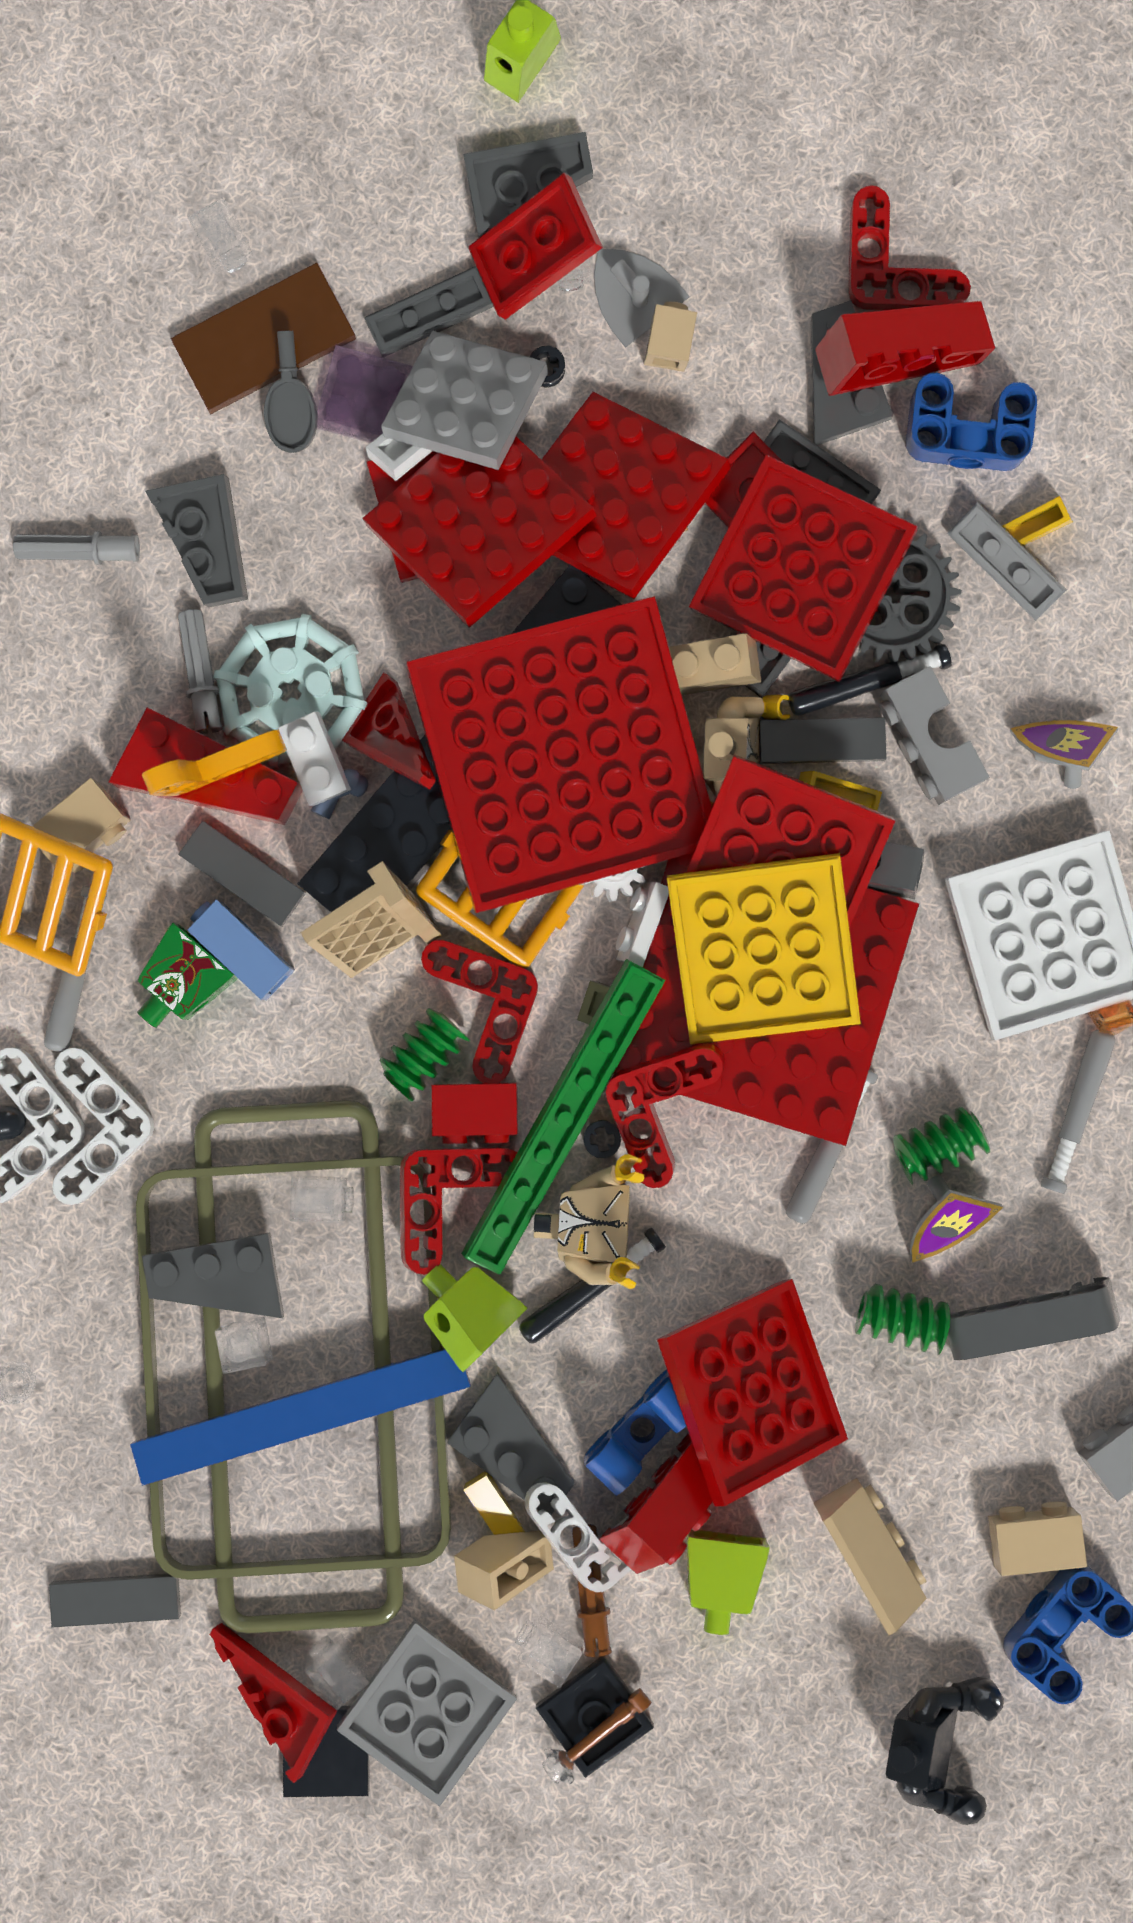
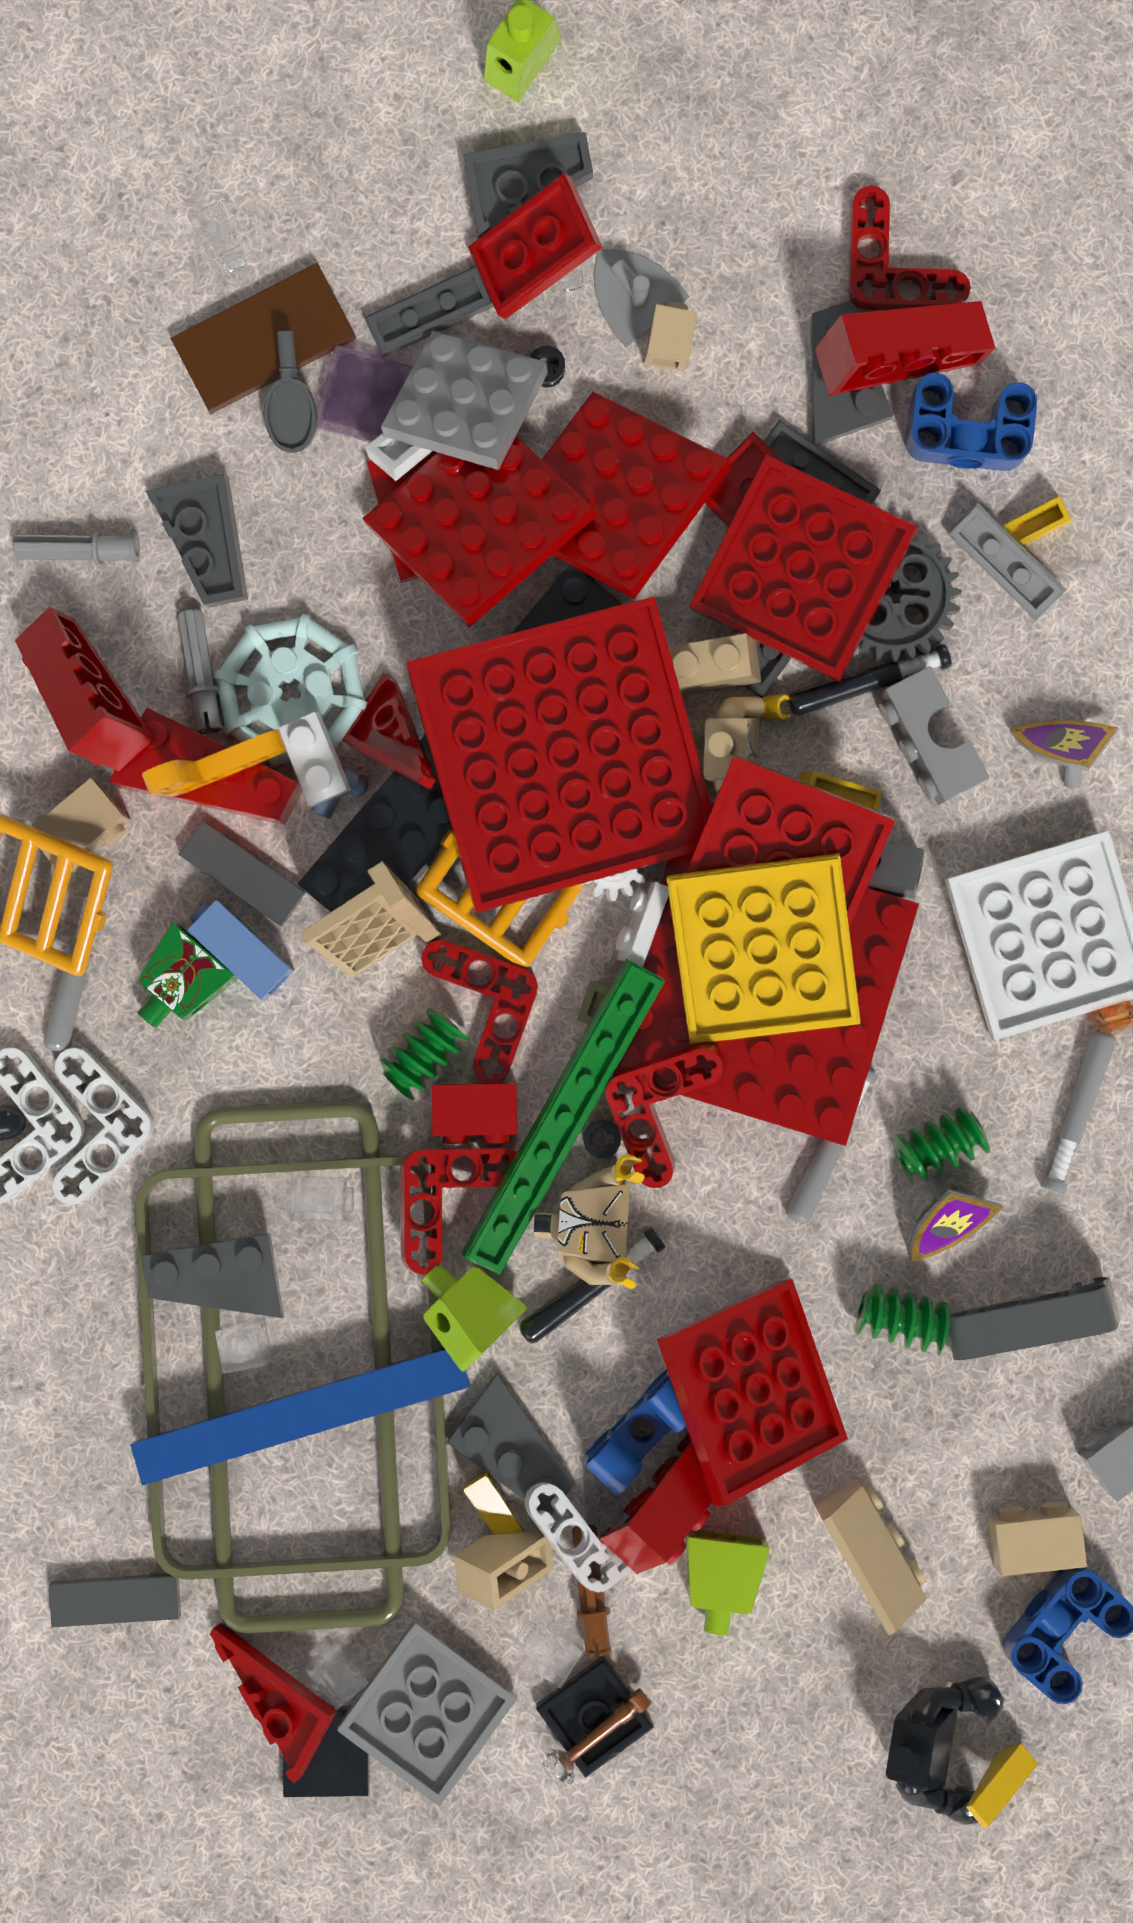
(81, 692): none -> red wedge
(822, 740): dark grey tile -> none
(1000, 1782): none -> yellow piece

